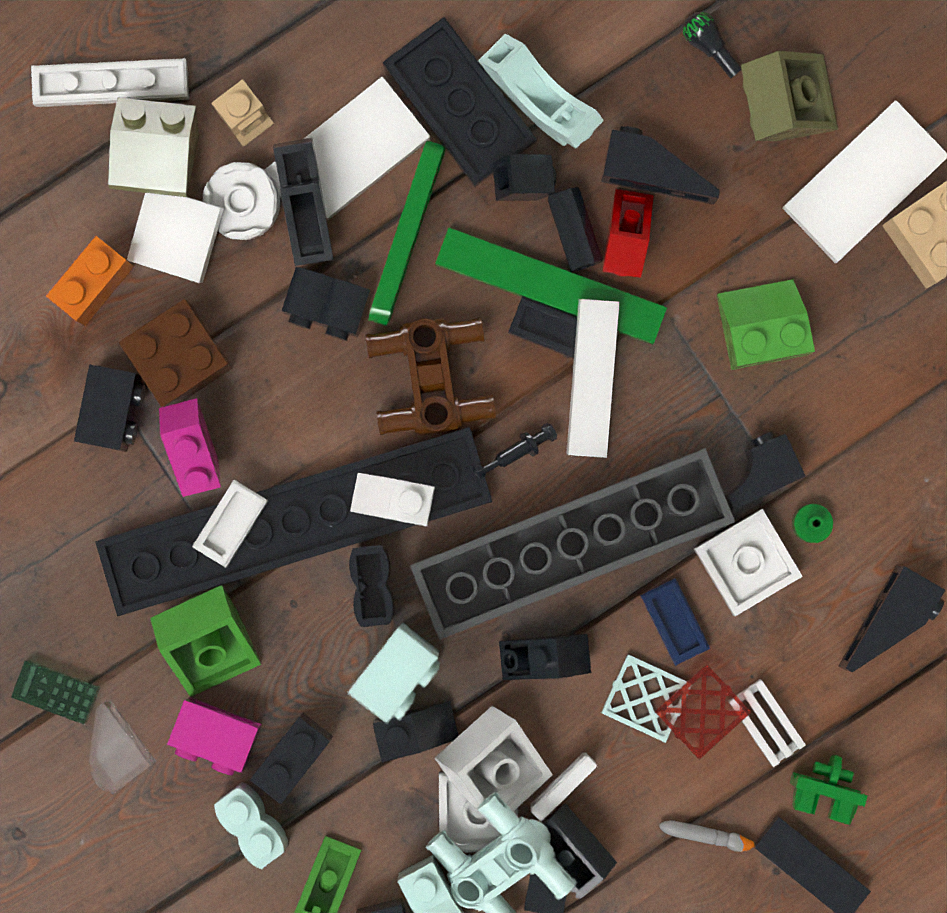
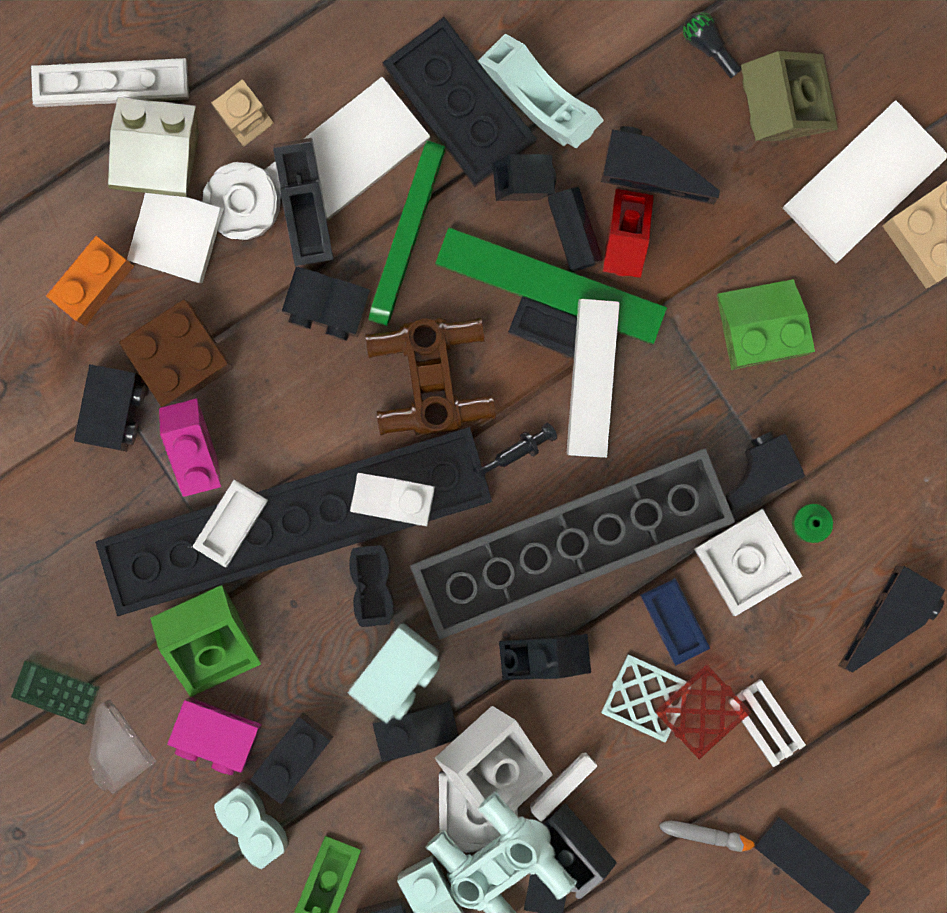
(844, 799): green hips -> none

